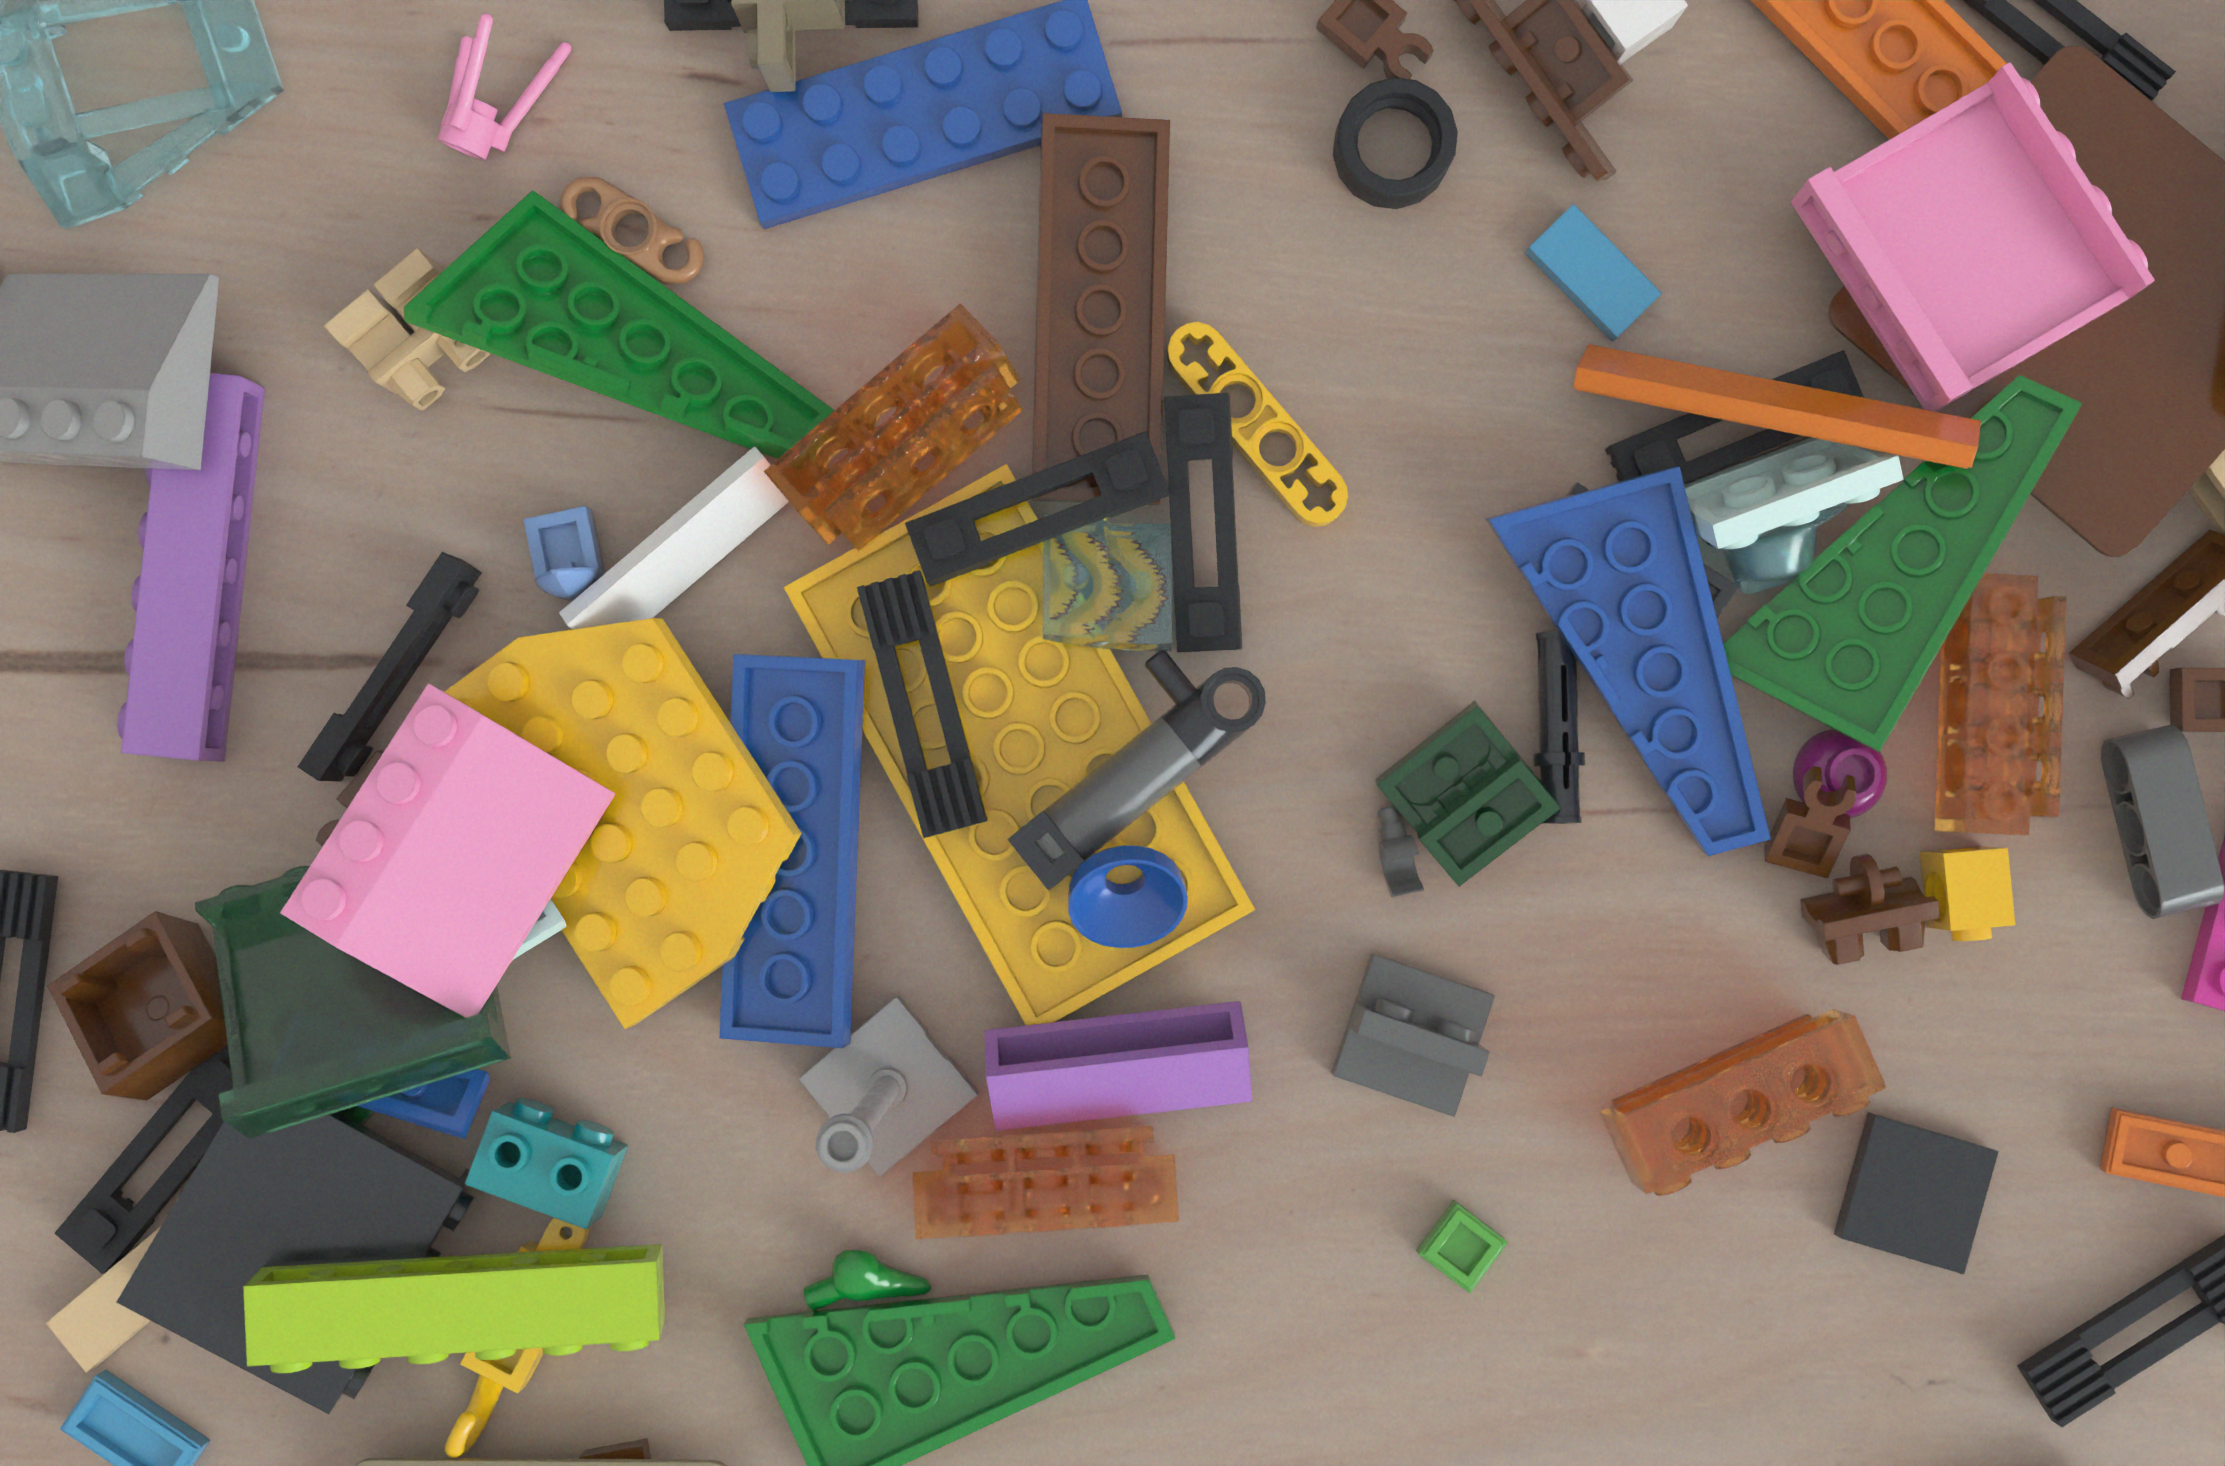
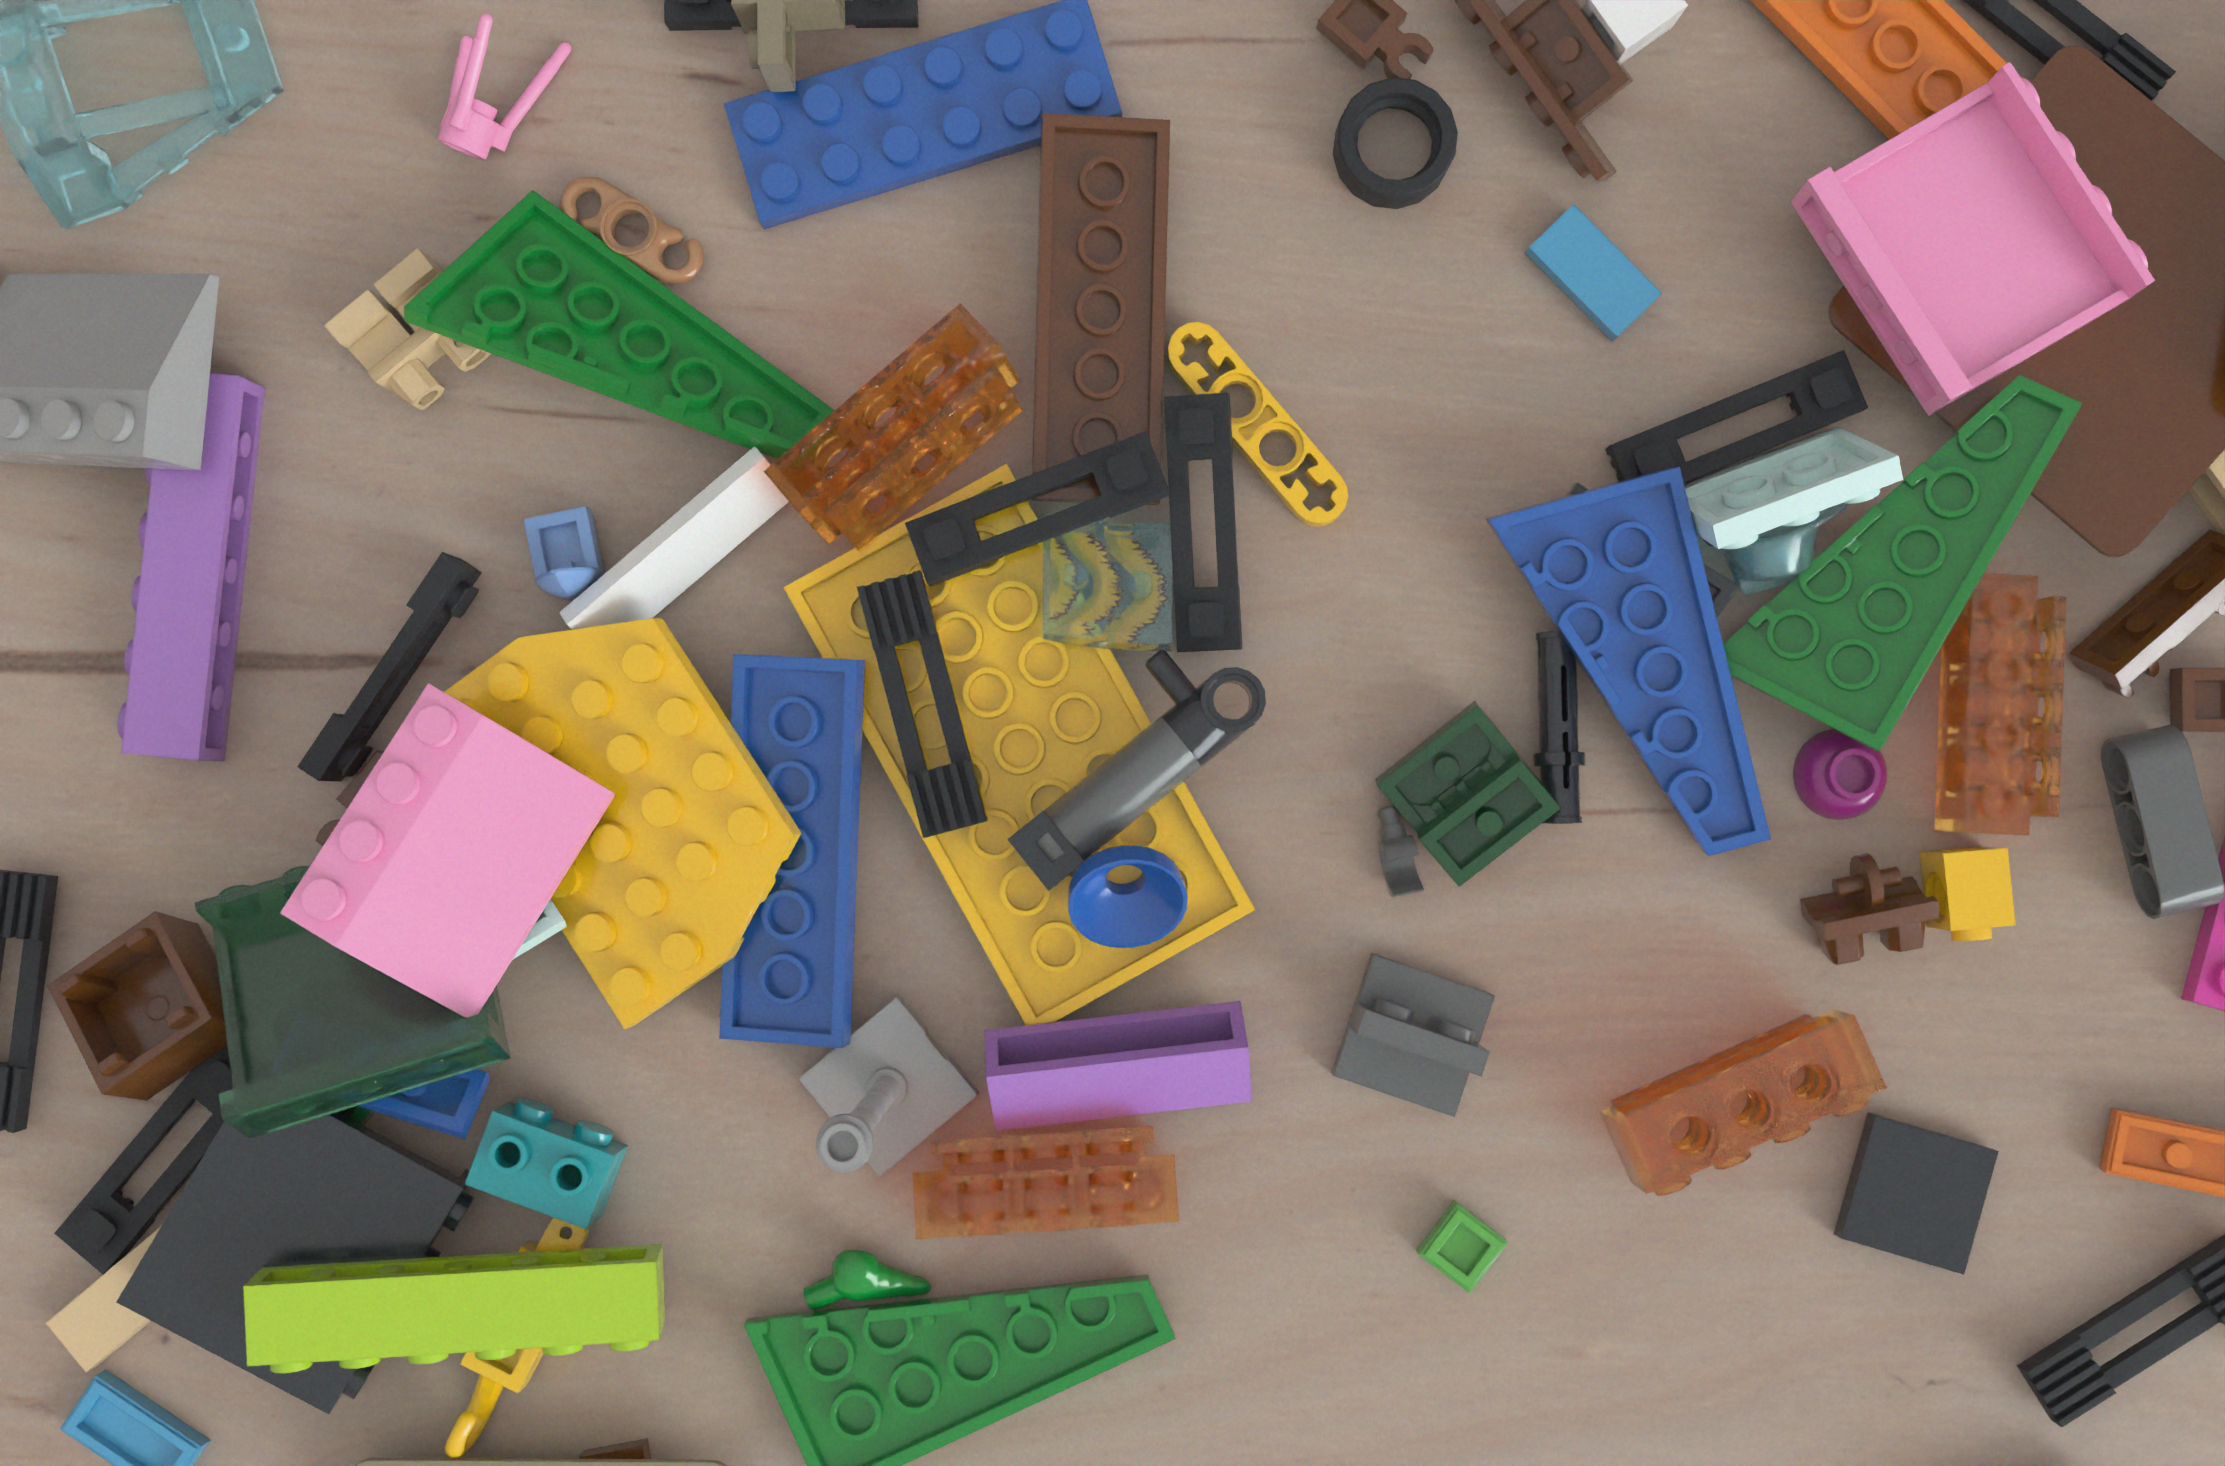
(1779, 406): orange tile -> none
(1812, 832): reddish brown plate -> none

